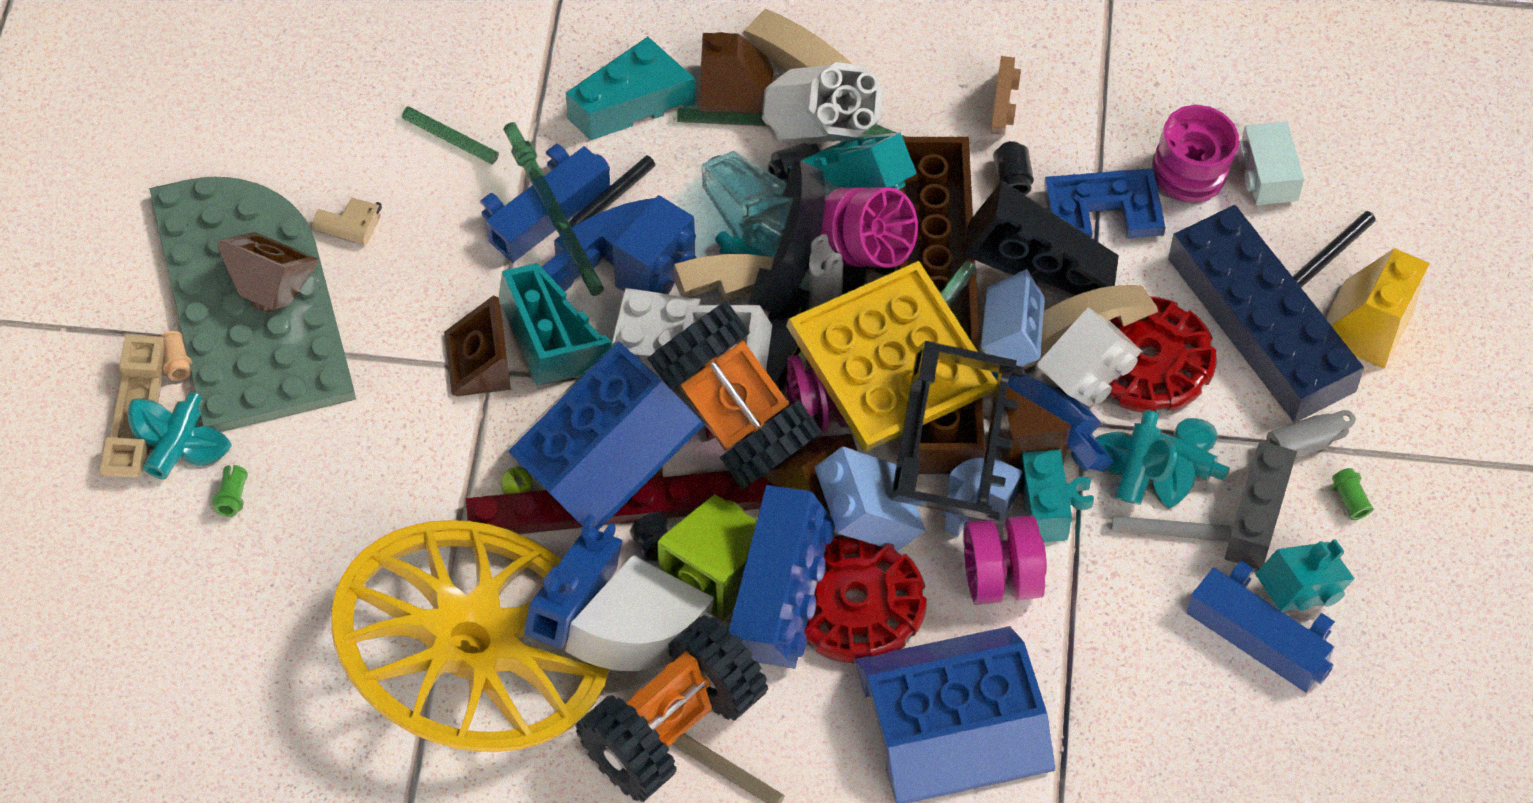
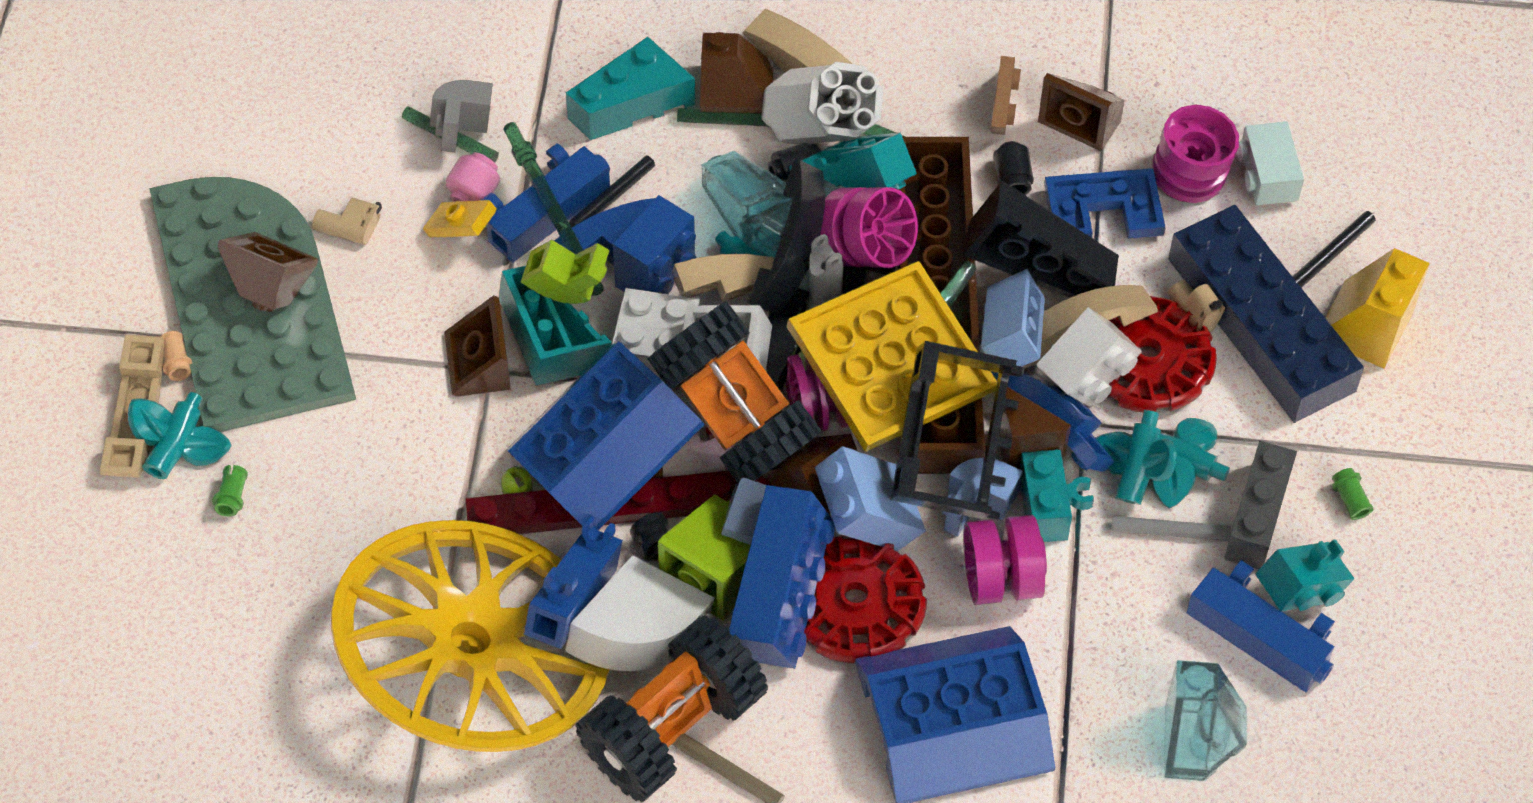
(460, 107): none -> light grey brick
(460, 218): none -> yellow plate
(472, 178): none -> bright pink head
(565, 275): none -> lime brick
(743, 510): none -> sand blue slope
(1079, 110): none -> reddish brown slope
(1200, 302): none -> tan piece
(1201, 721): none -> clear light blue slope
(1312, 433): light grey piece -> none

